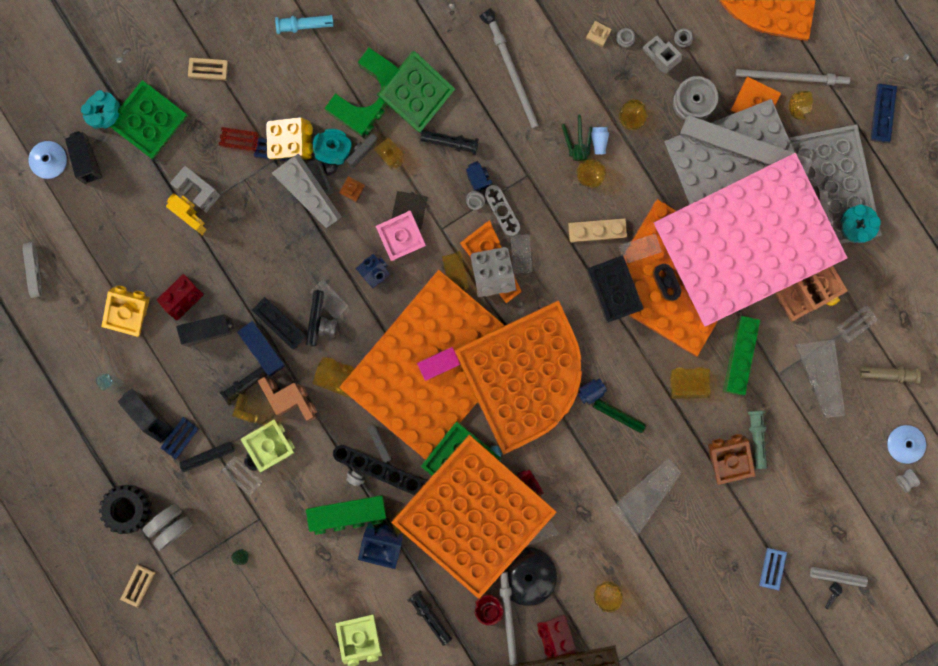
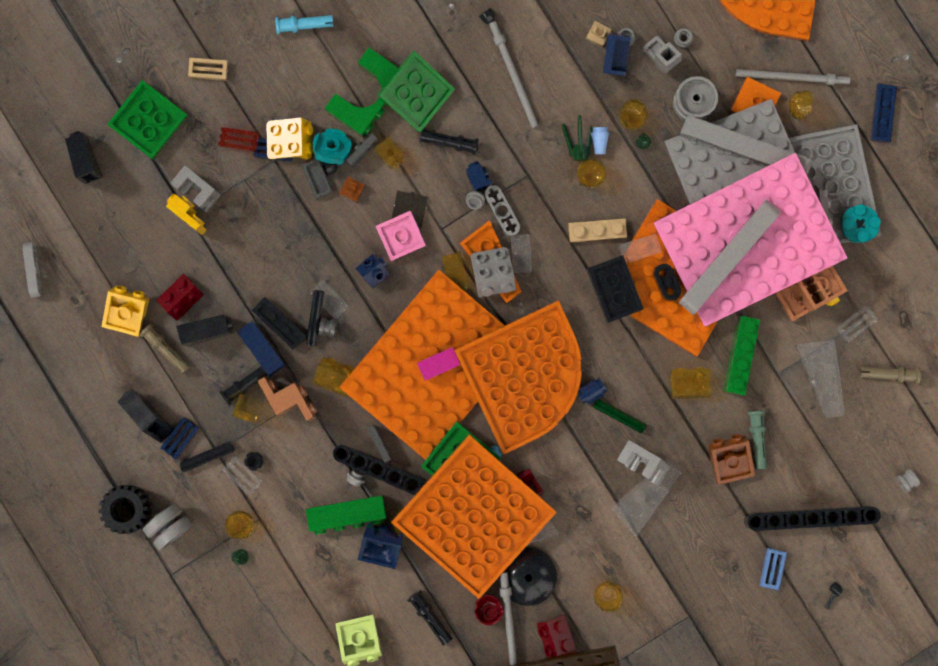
(55, 164): light blue dish -> none
(94, 104): teal plate -> none
(104, 381): clear light blue hinge -> none
(145, 571): tan tile -> none
(158, 342): none -> dark tan pin
(239, 524): none -> clear yellow hair
(268, 445): yellowish green plate -> none
(304, 186): light grey wing -> none
(616, 54): none -> dark blue panel
(643, 141): none -> clear green hinge
(655, 467): none -> light grey panel
(730, 257): none -> light grey beam
(821, 518): none -> black beam
(840, 577): light grey axle -> none
(897, 444): light blue dish -> none

